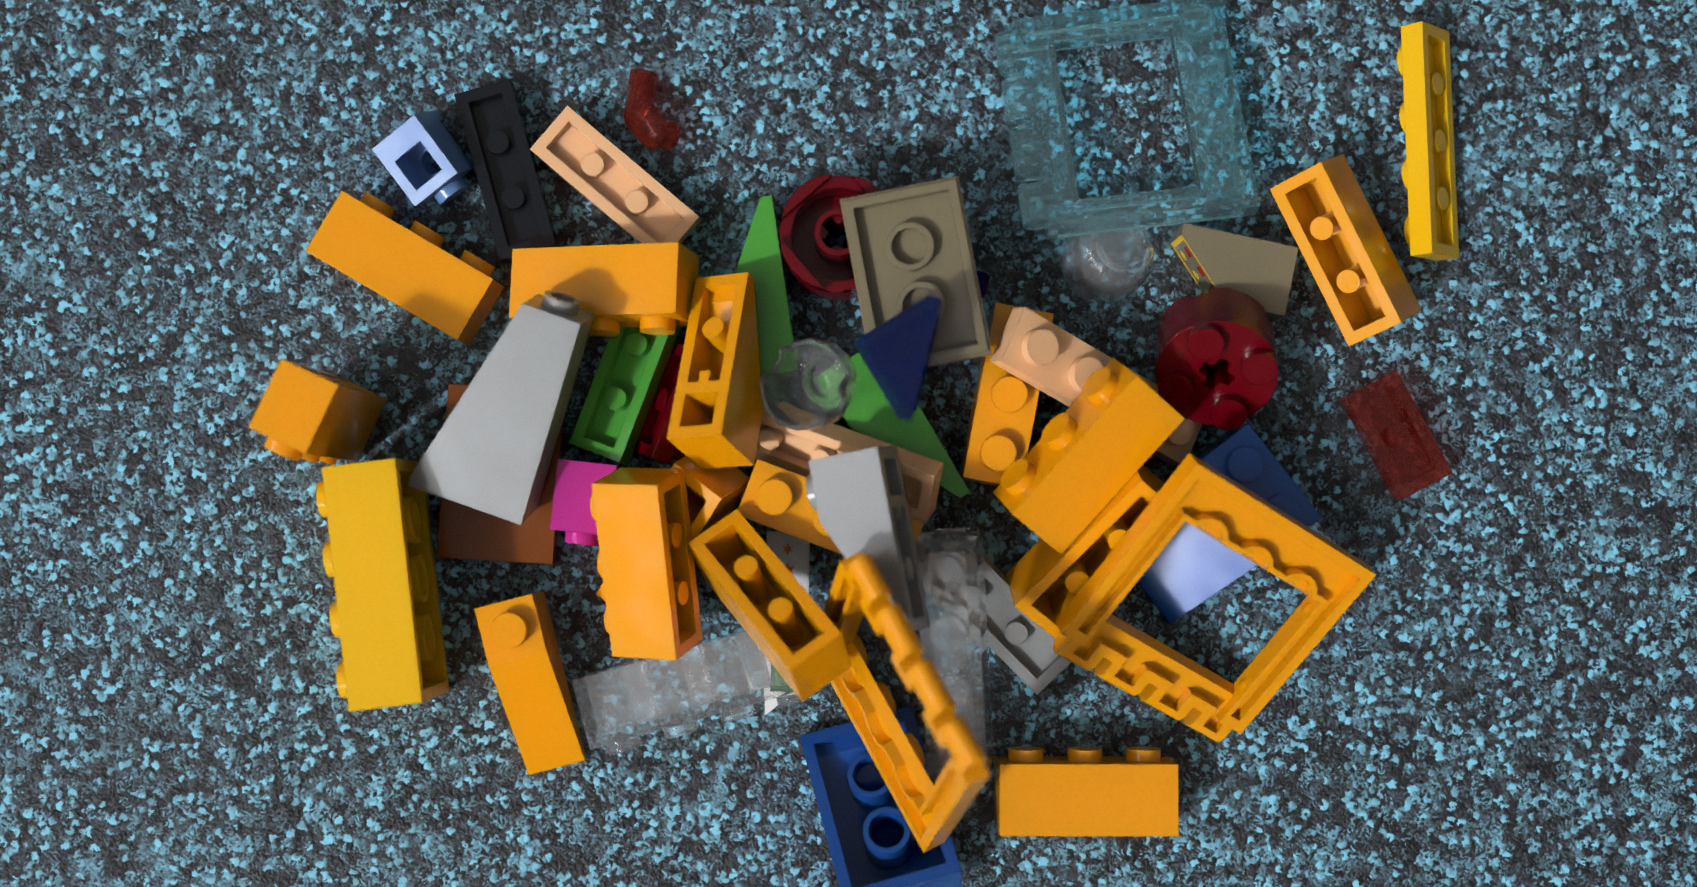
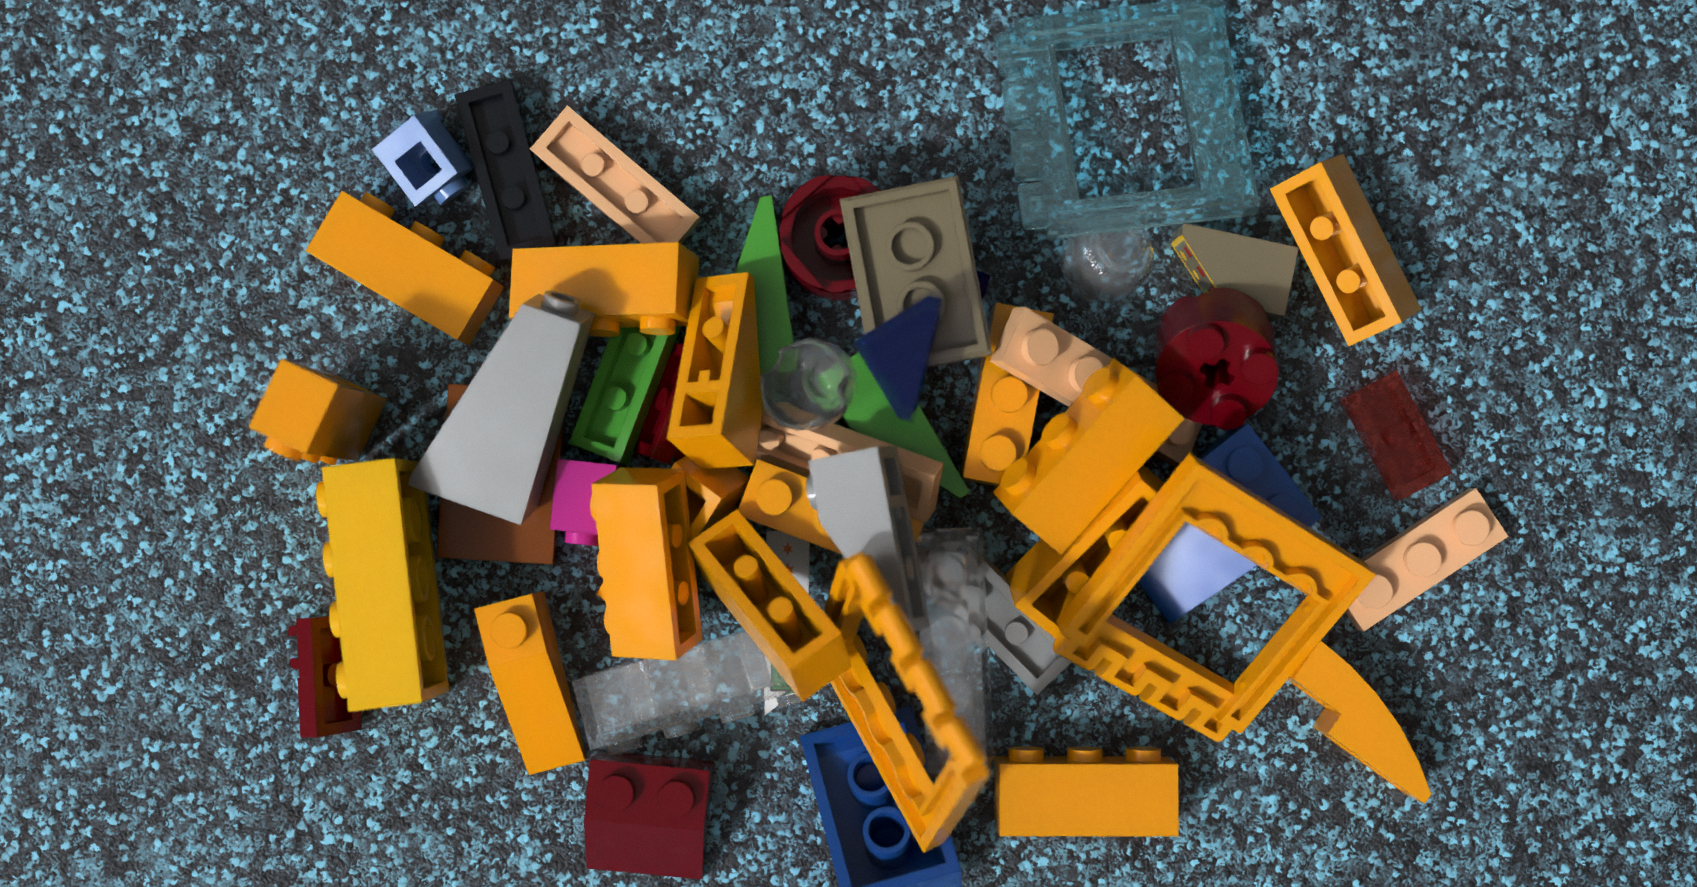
(320, 705): none -> dark red plate
(644, 117): clear red arm -> none
(647, 814): none -> dark red slope
(1359, 720): none -> light orange slope
(1425, 556): none -> light nougat plate
(1429, 141): yellow plate -> none

